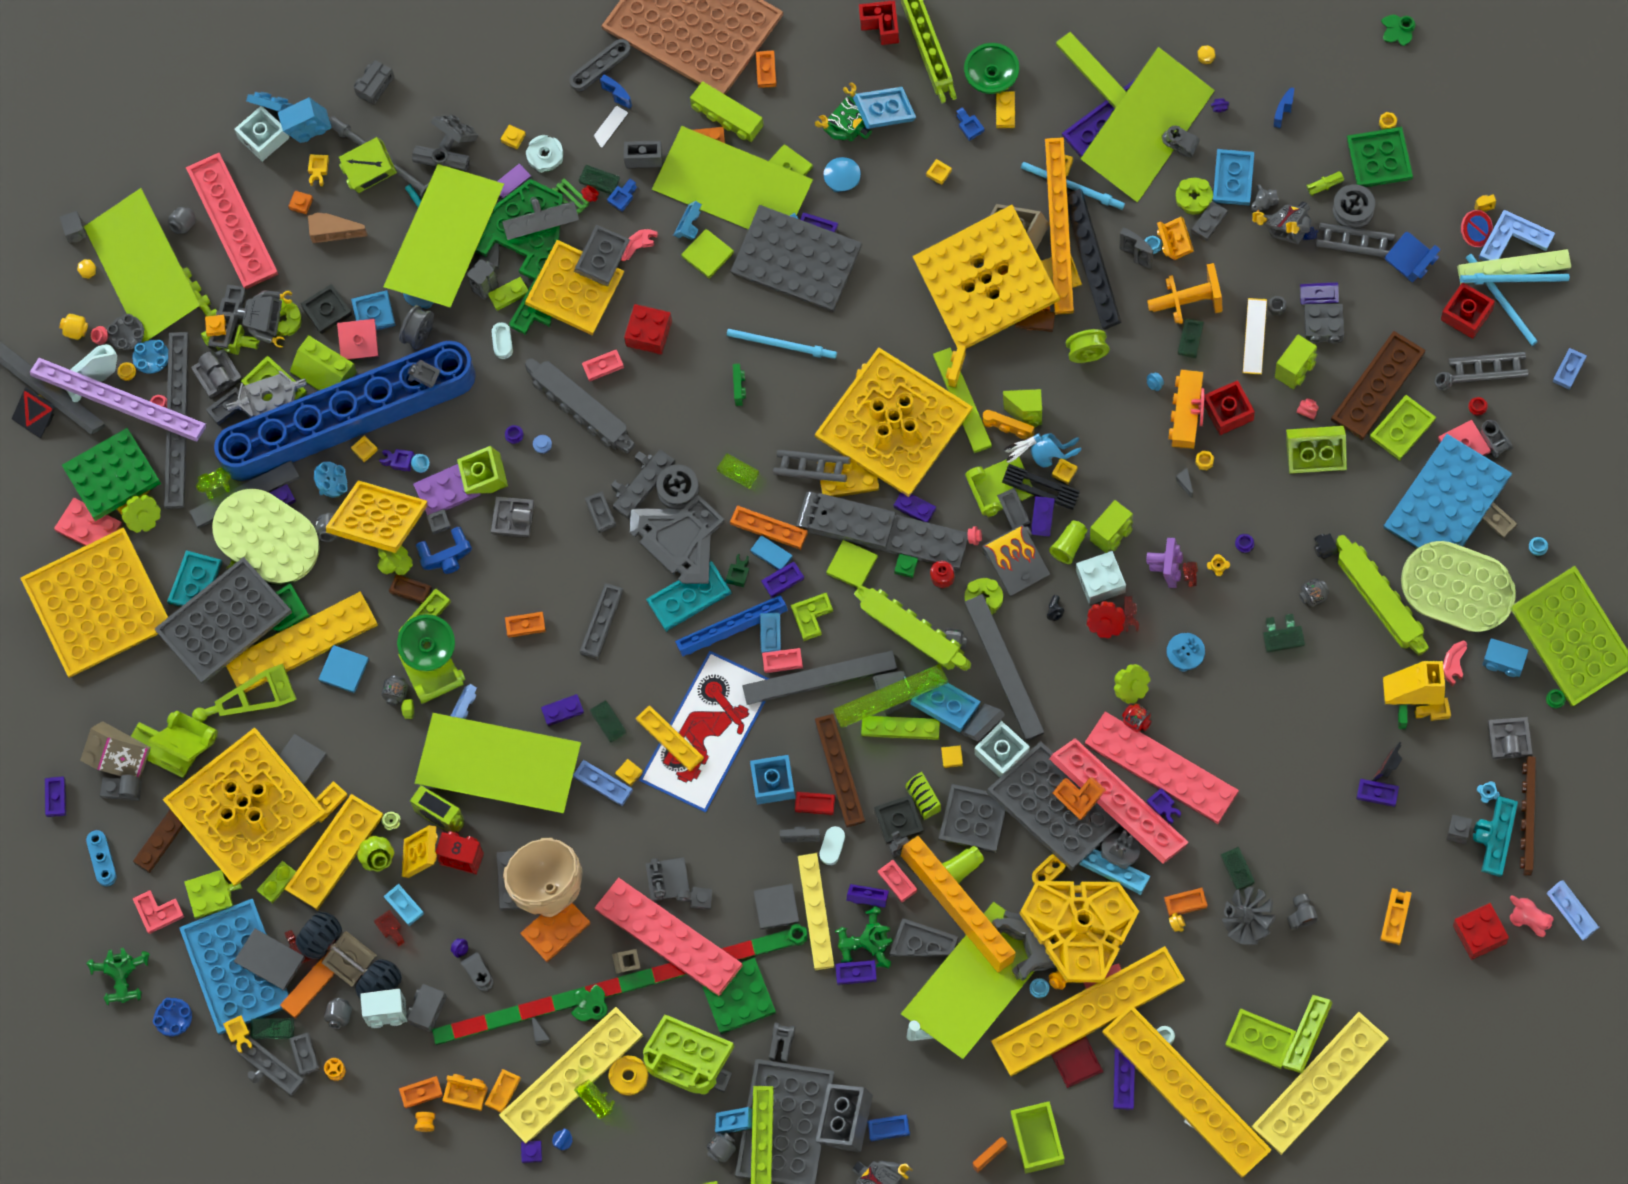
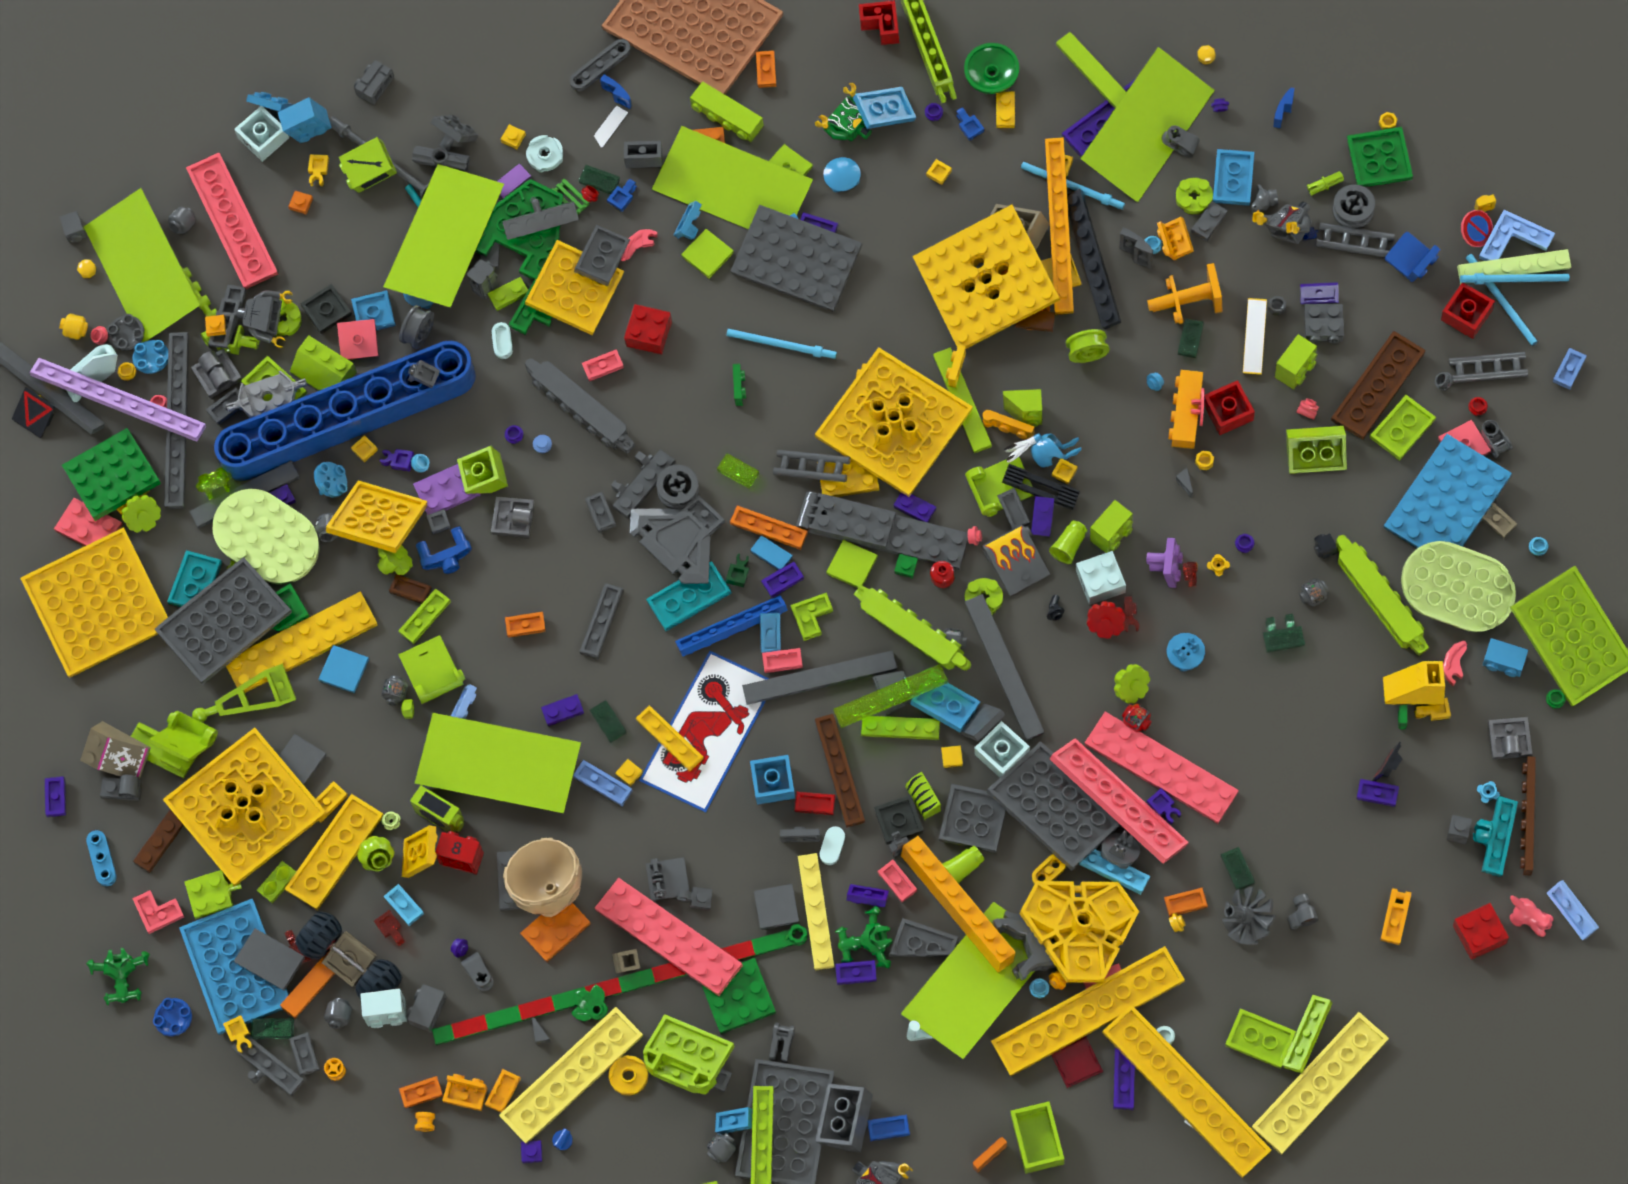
(330, 228): medium nougat slope -> none
(425, 630): green dish -> none
(594, 1099): clear neon green plate -> none
(933, 112): none -> dark purple plate
(1081, 800): orange plate -> none
(1395, 29): green plate -> none

